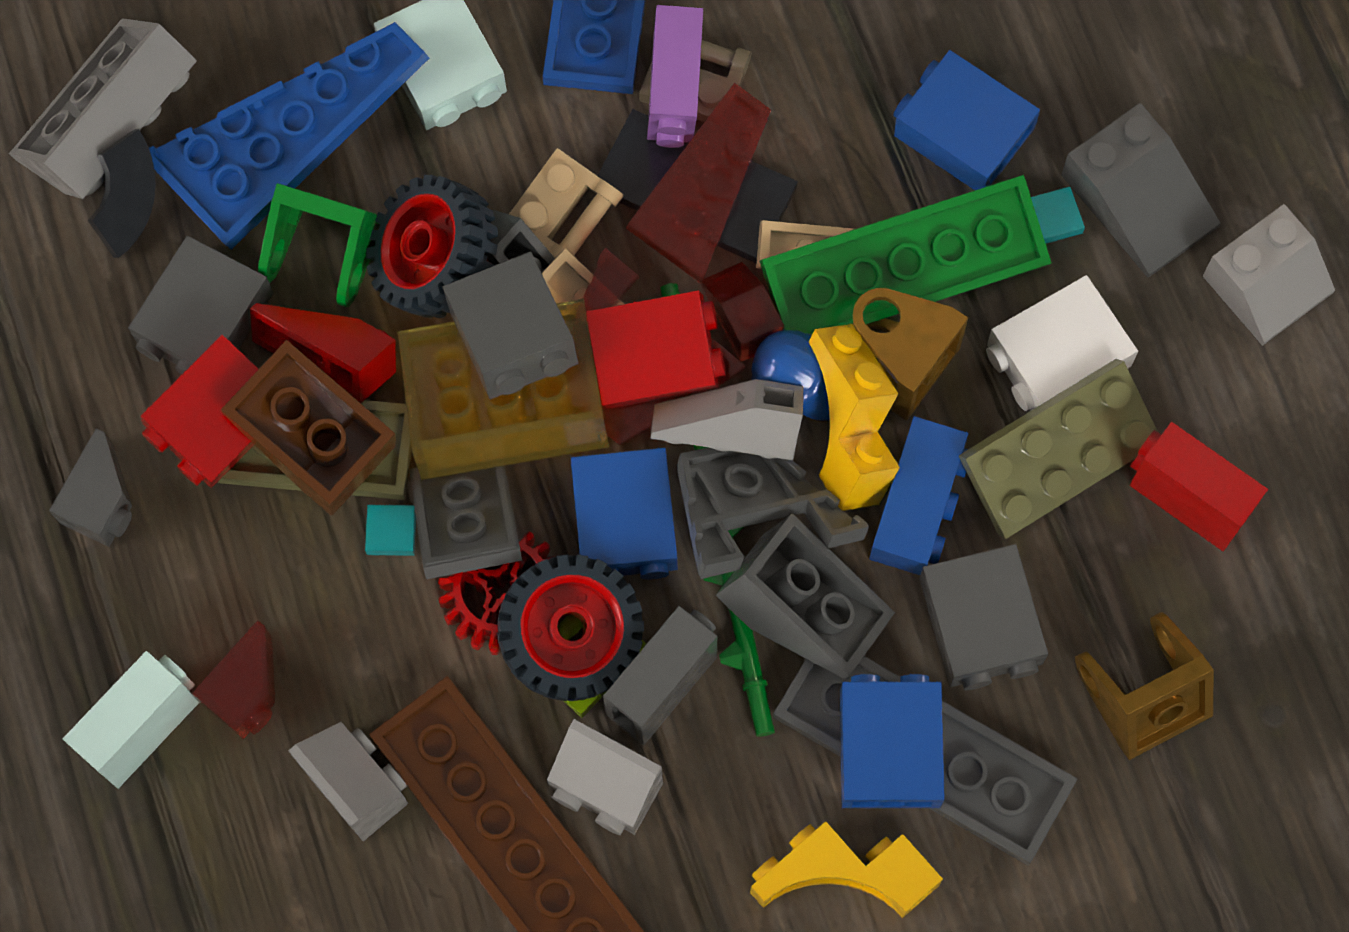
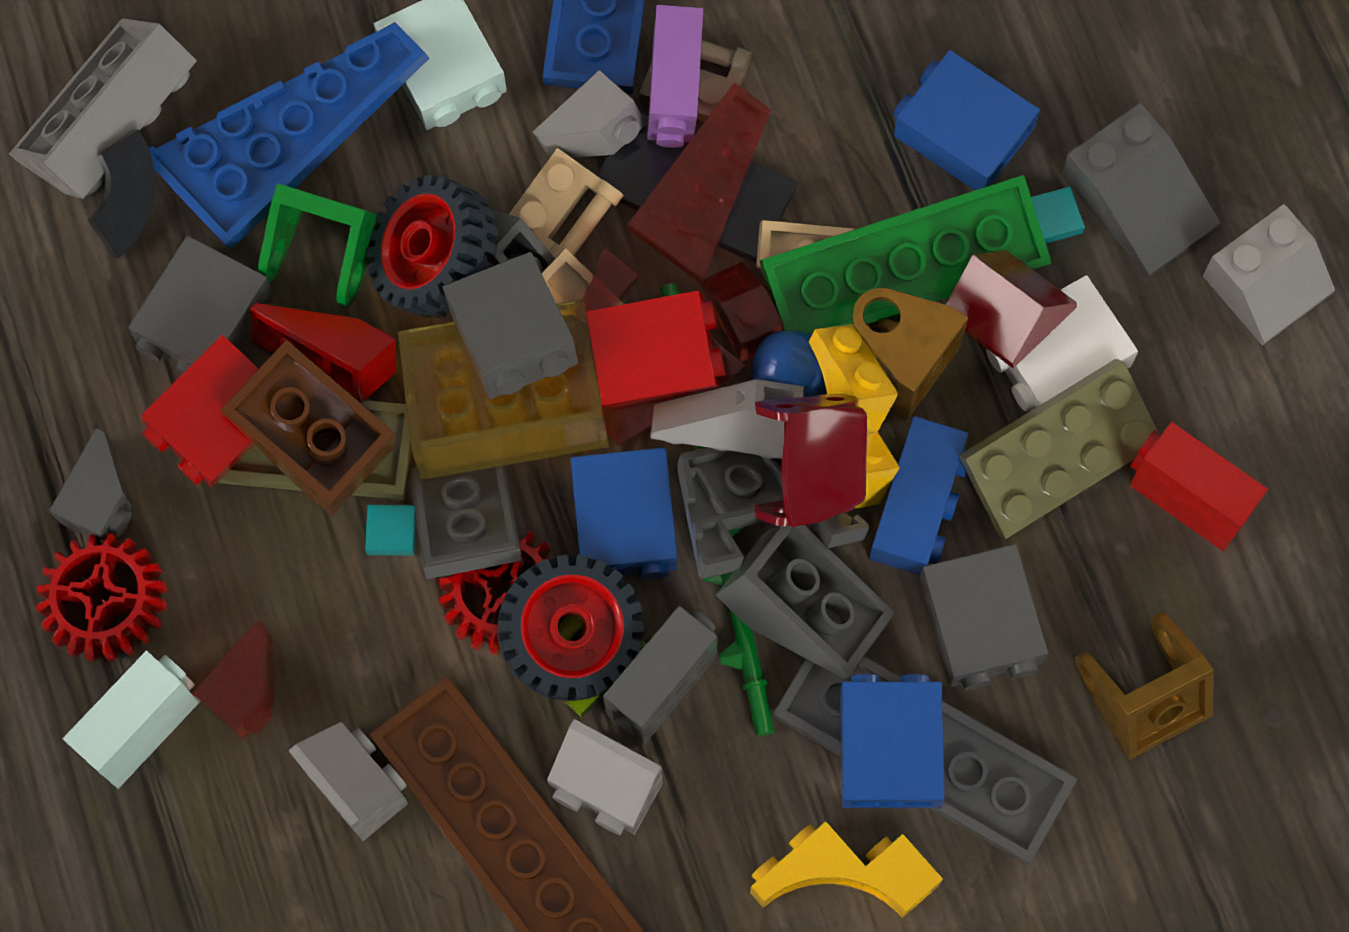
(104, 560): none -> red gear
(592, 121): none -> light grey slope
(820, 458): none -> dark red piece
(1008, 305): none -> dark red slope

